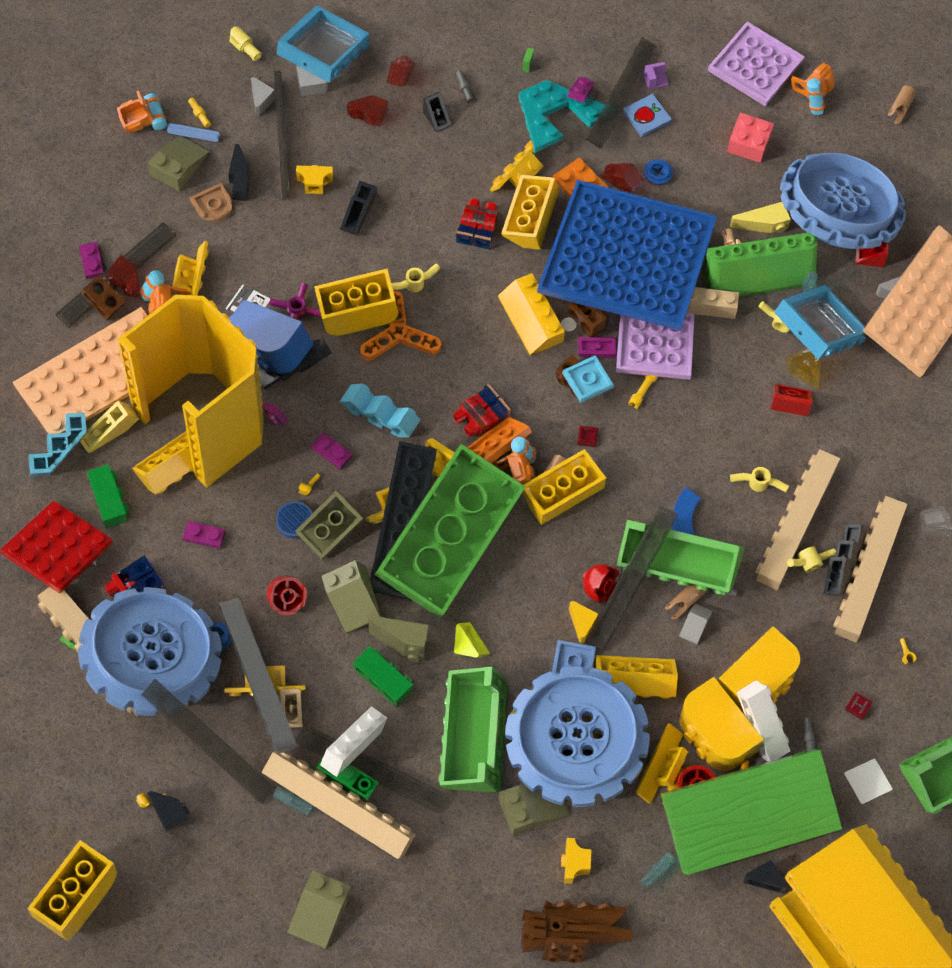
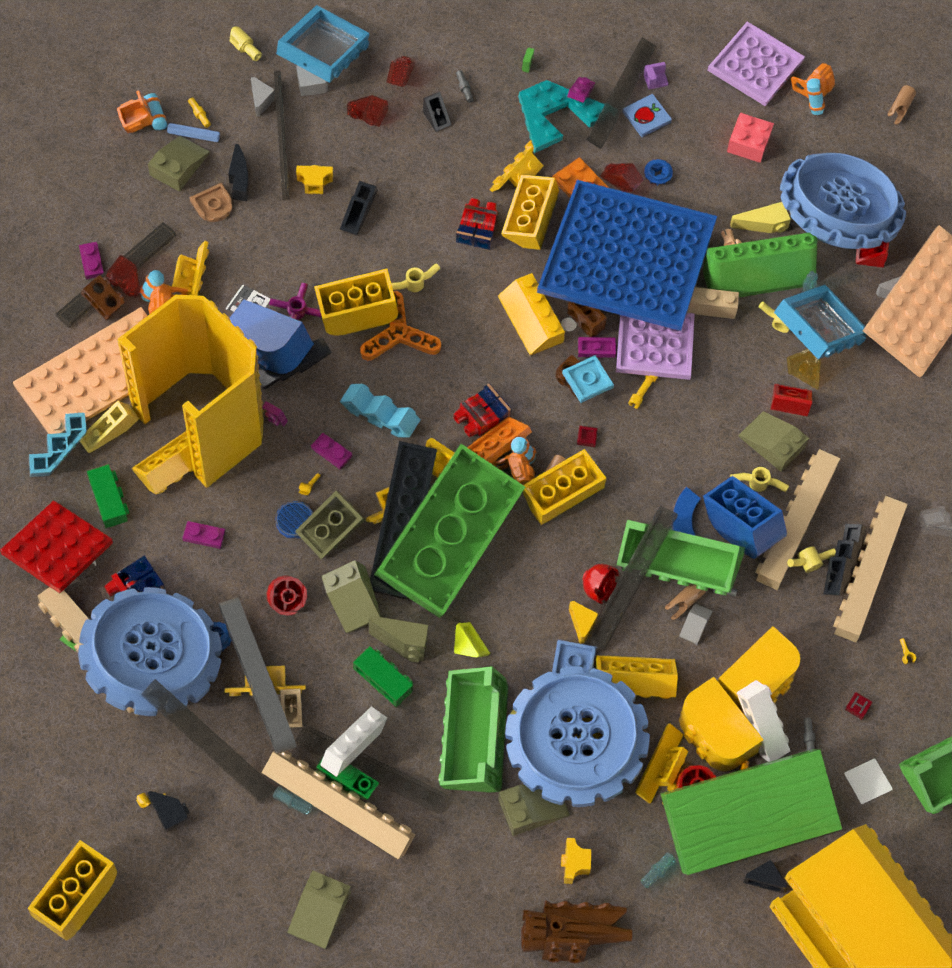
(744, 517): none -> blue brick
(774, 440): none -> olive slope

